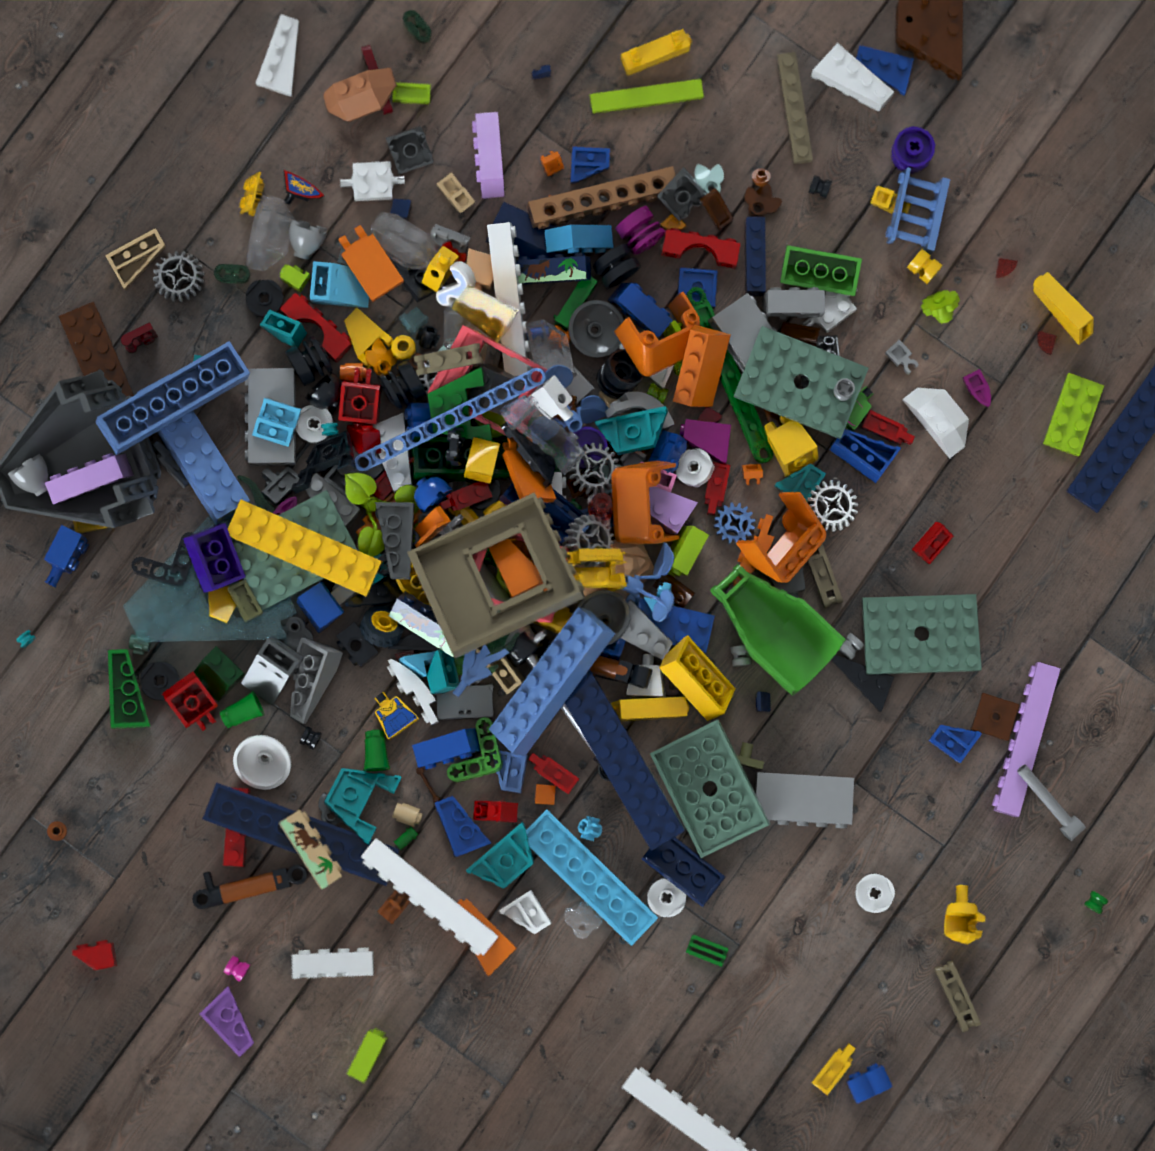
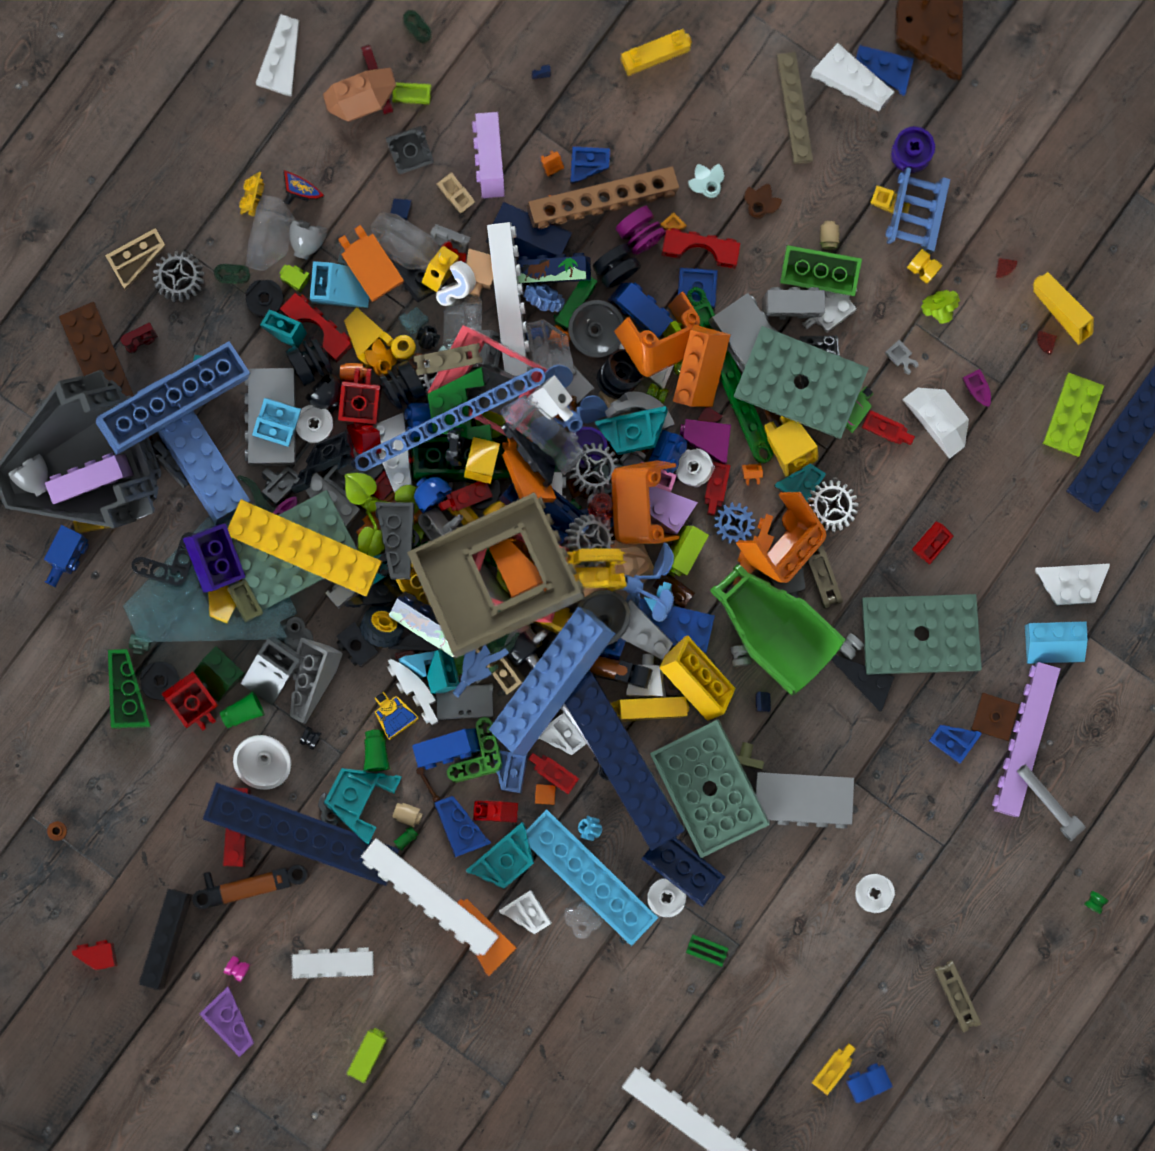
(25, 639): teal bush -> none
(165, 939): none -> black brick
(309, 848): brick -> none
(319, 606): blue slope -> none
(329, 429): teal bush -> none
(372, 181): white plate -> none
(394, 906): dark orange hips -> none
(431, 525): orange panel -> none
(485, 312): clear yellow wedge -> none
(544, 297): none -> medium blue gear
(563, 735): none -> white wing
(579, 238): dark azure wedge -> none
(646, 96): lime tile -> none
(681, 194): dark grey slope -> none
(717, 209): reddish brown tile -> none
(755, 256): dark blue brick -> none
(761, 177): dark orange plate -> none
(800, 332): reddish brown tile -> none
(820, 187): black wheel -> none
(829, 235): none -> tan brick
(846, 387): light grey wheel -> none
(864, 454): blue wedge -> none
(962, 918): yellow piece -> none
(1056, 642): none -> medium azure slope
(1073, 583): none -> white wing

